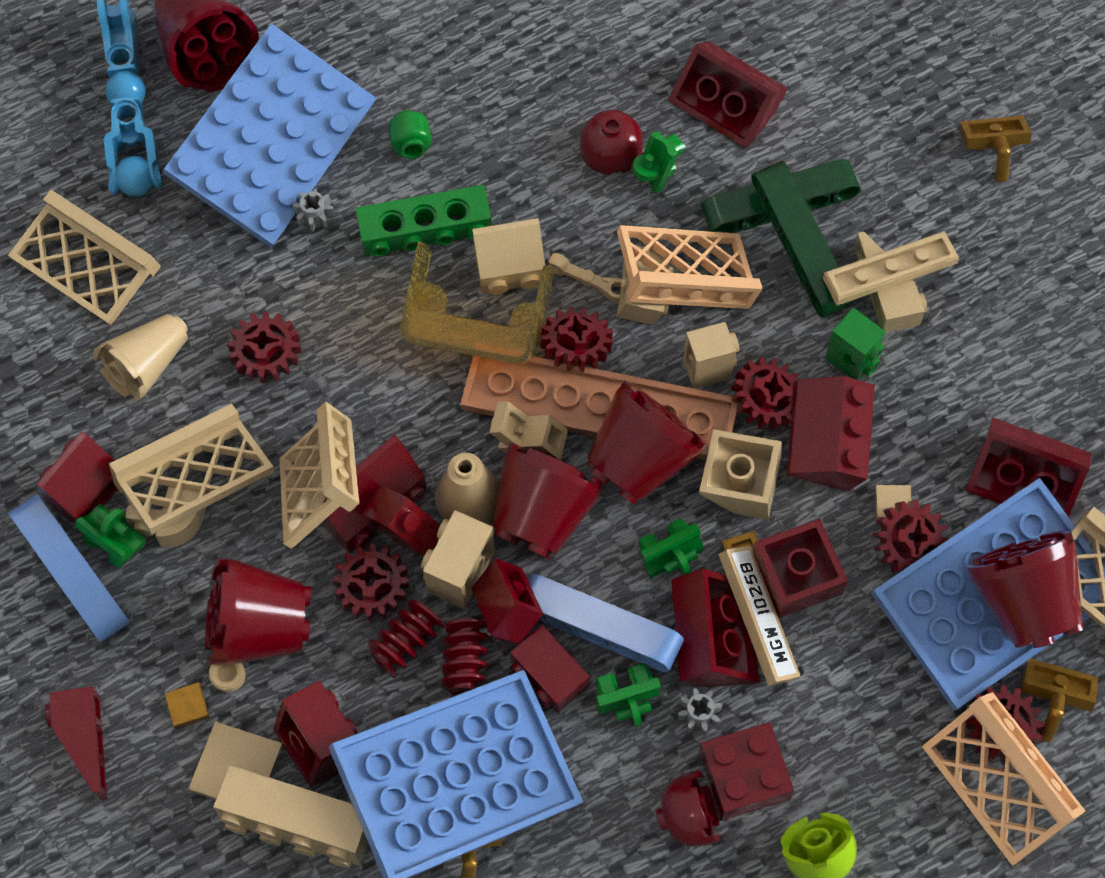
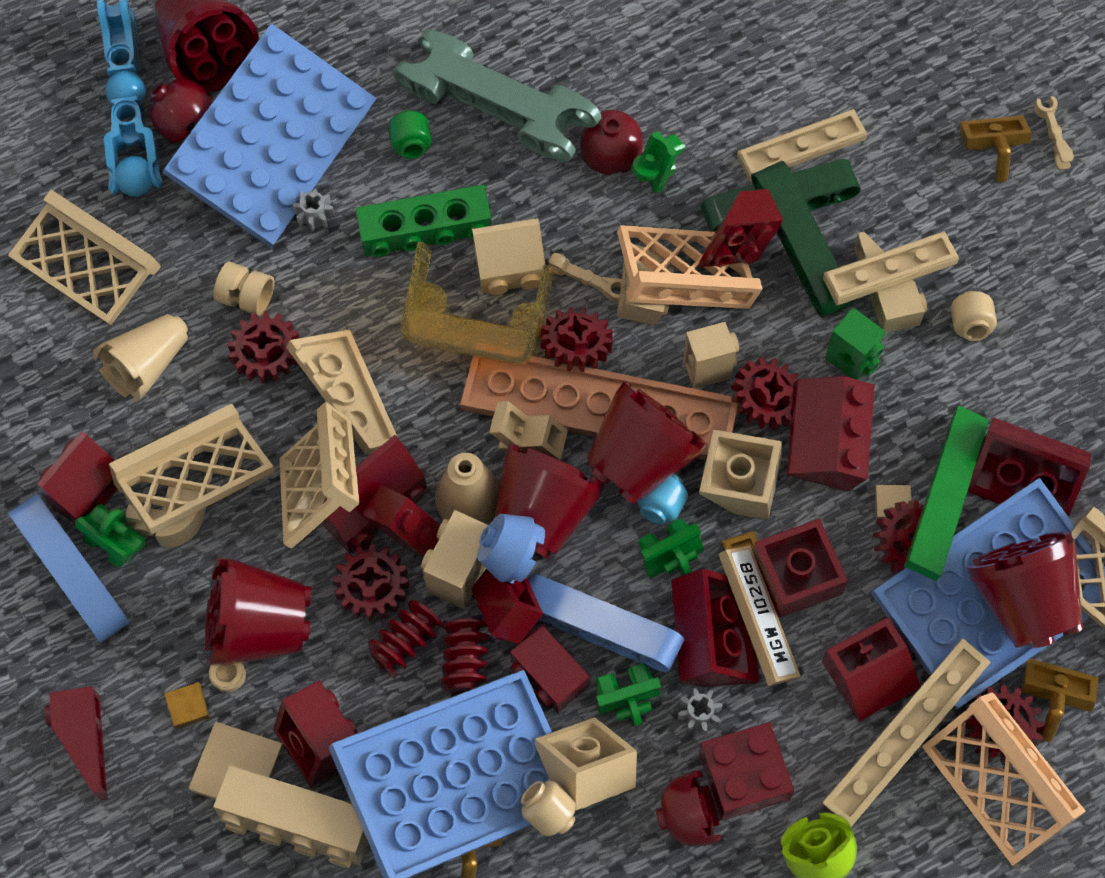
(177, 107): none -> dark red cylinder
(239, 287): none -> tan wheel
(345, 383): none -> tan wing
(509, 546): none -> medium blue cone
(536, 114): none -> sand green piece
(548, 808): none -> tan head
(588, 761): none -> tan slope
(664, 502): none -> medium azure head
(726, 93): dark red slope -> none
(744, 230): none -> dark red slope
(804, 143): none -> tan tile
(872, 669): none -> dark red slope
(906, 732): none -> tan plate
(946, 494): none -> green tile
(973, 315): none -> tan head
(1062, 152): none -> tan piece

